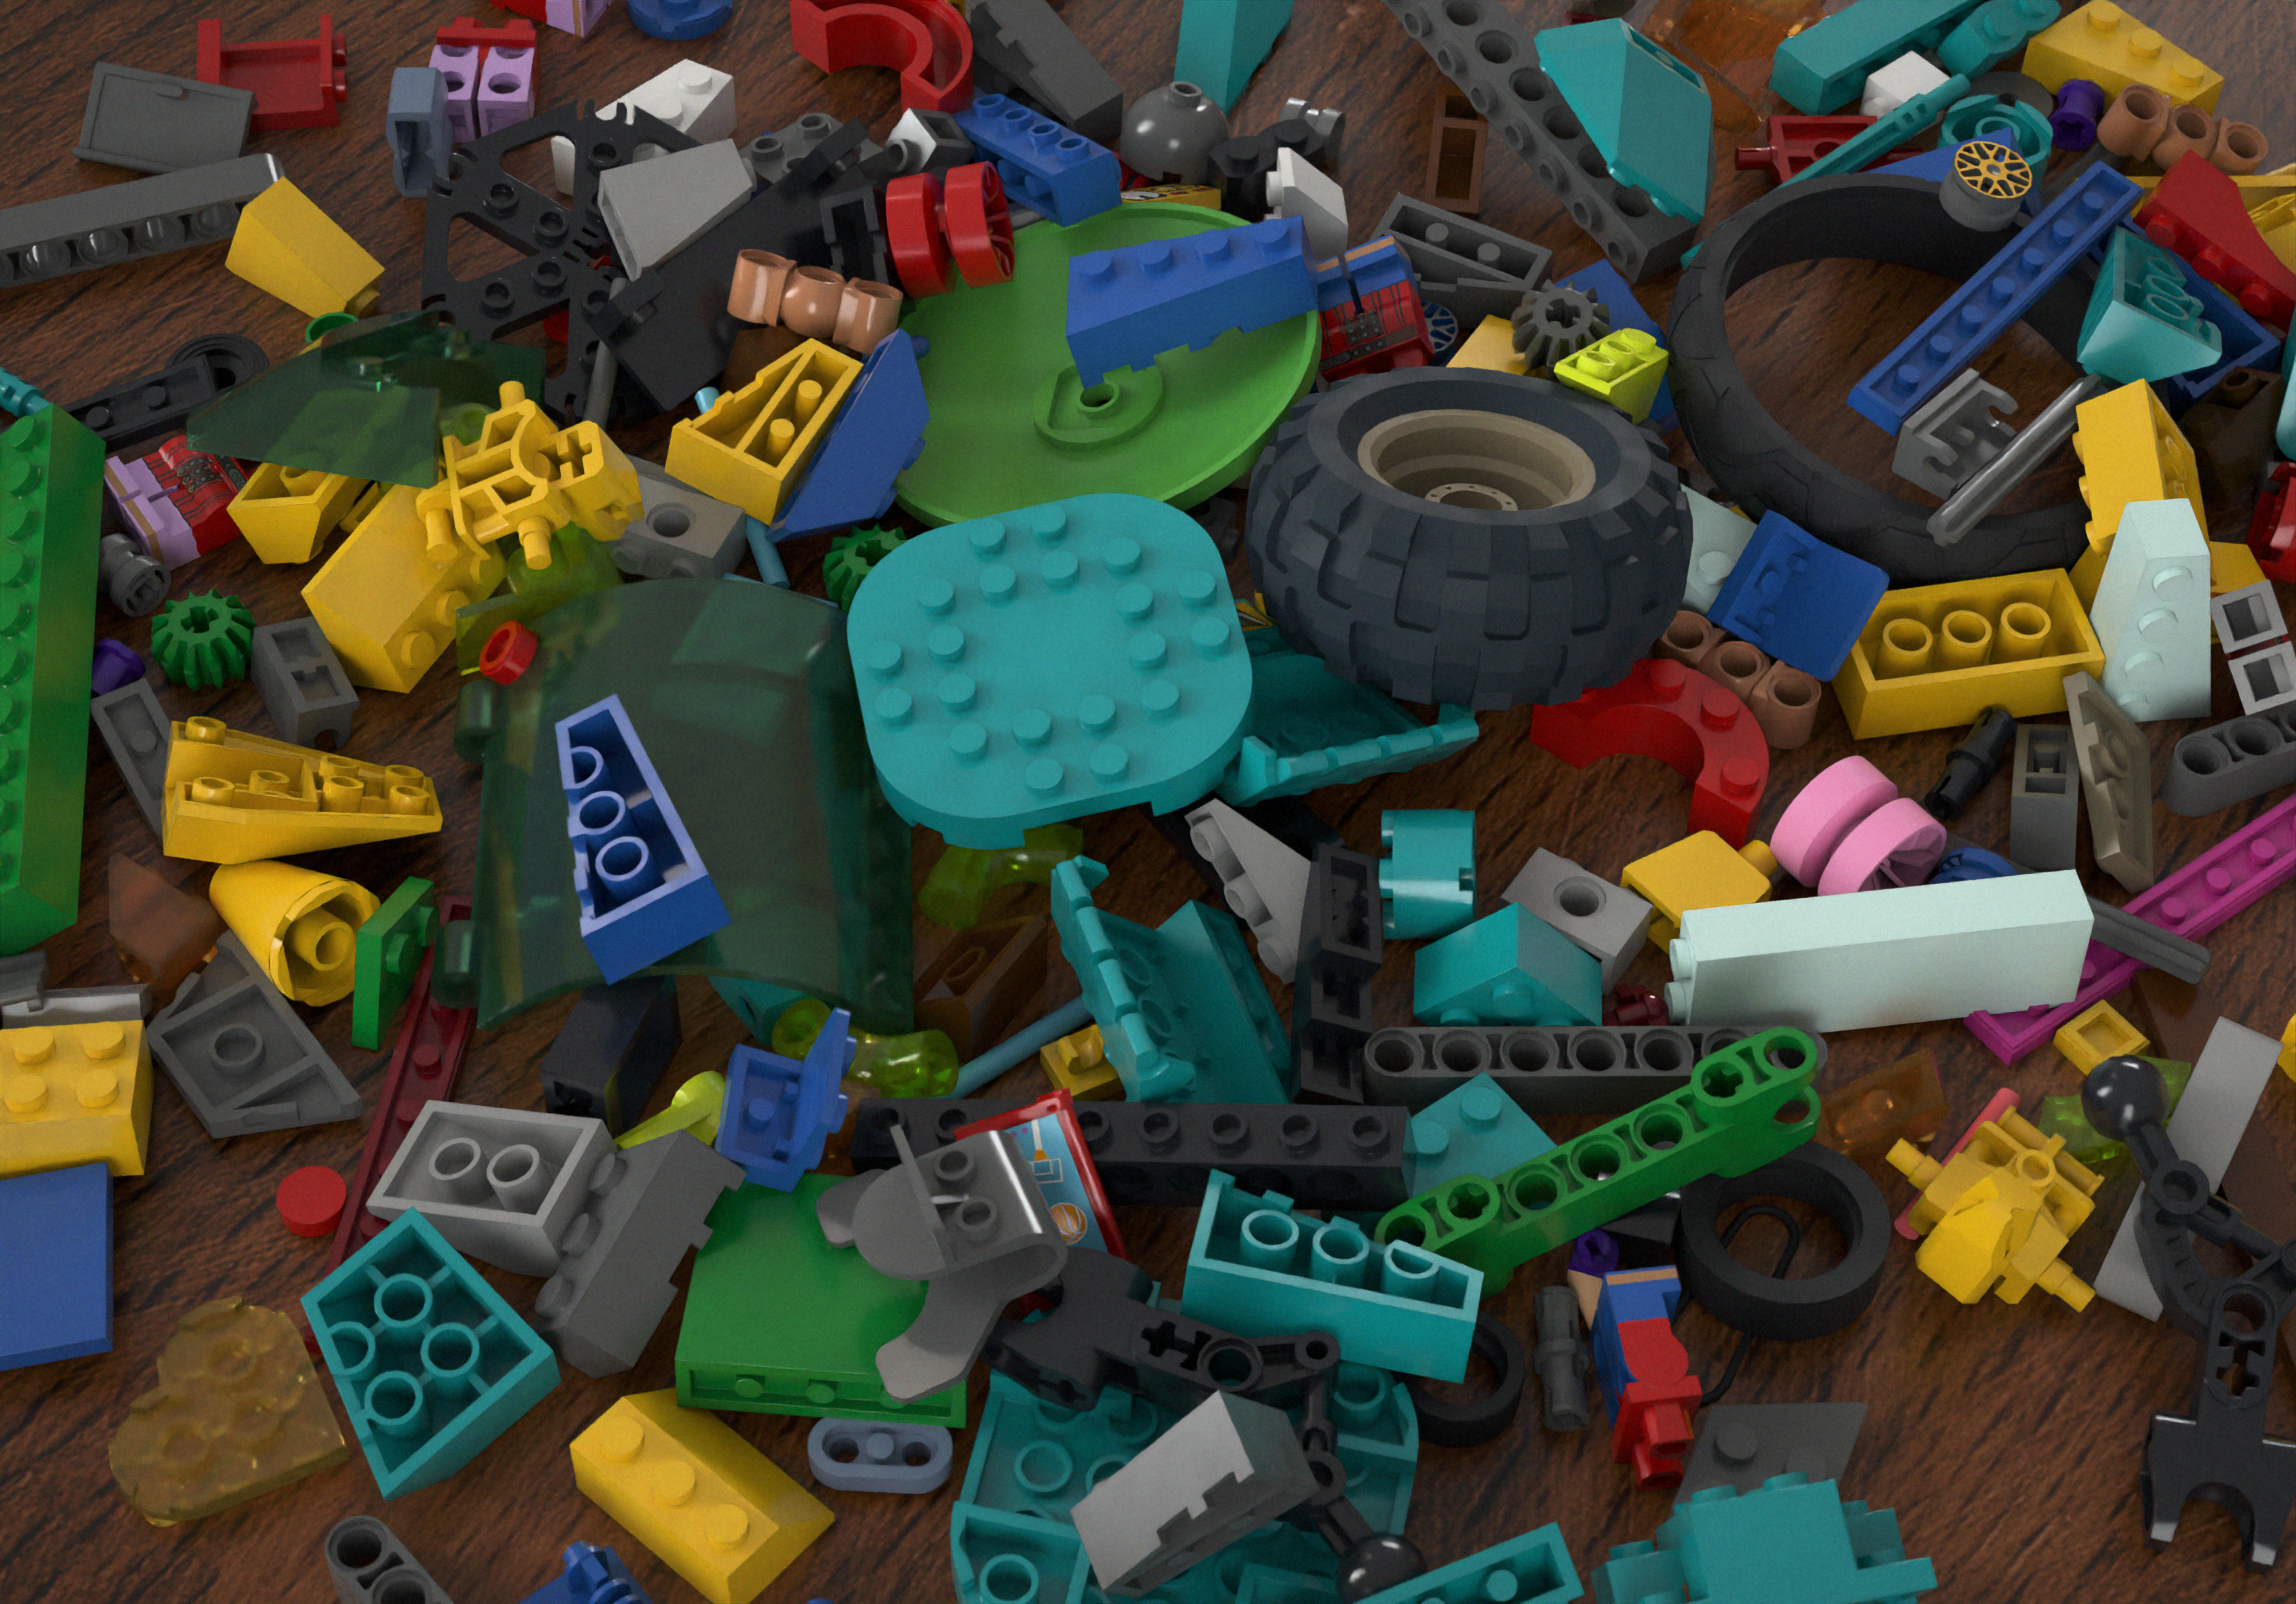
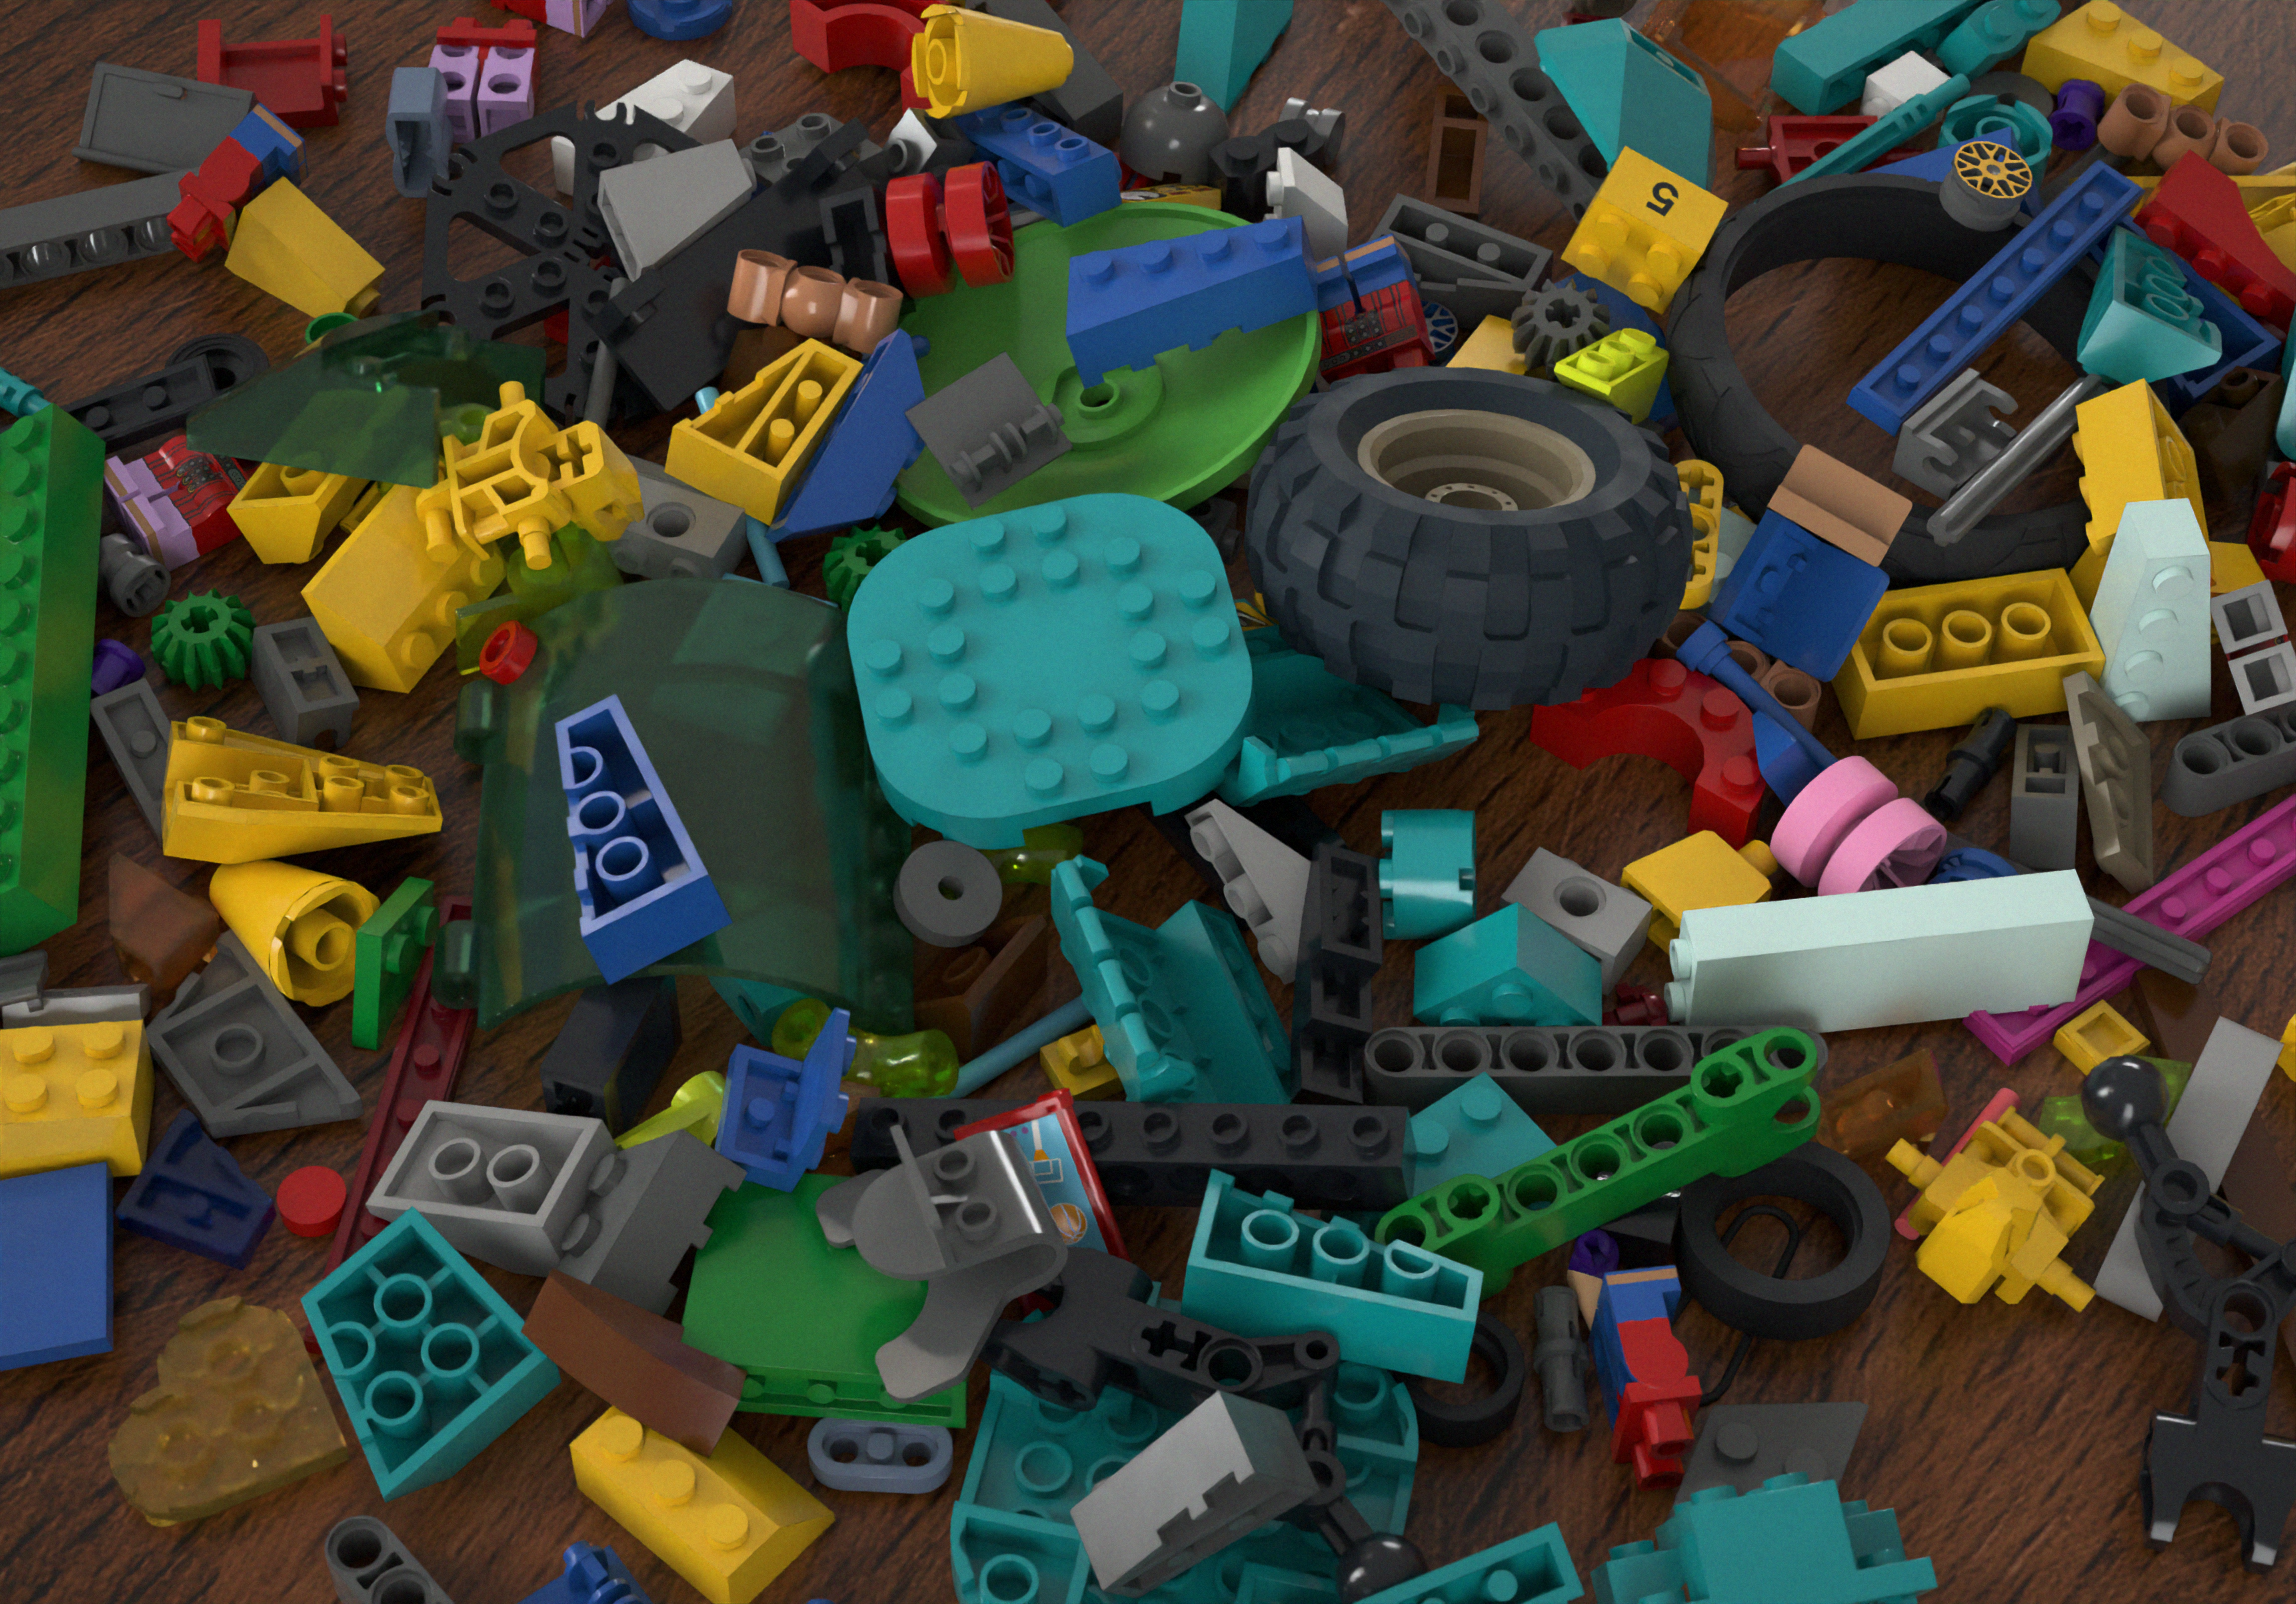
(197, 1198): none -> clear blue wing
(231, 177): none -> red hips
(635, 1361): none -> reddish brown slope
(935, 917): none -> dark grey piece
(984, 60): none -> yellow cone
(989, 430): none -> dark grey hinge
(1644, 230): none -> yellow brick
(1706, 519): none -> yellow beam
(1711, 655): none -> blue piece
(1781, 758): none -> blue slope
(1840, 505): none -> medium nougat panel

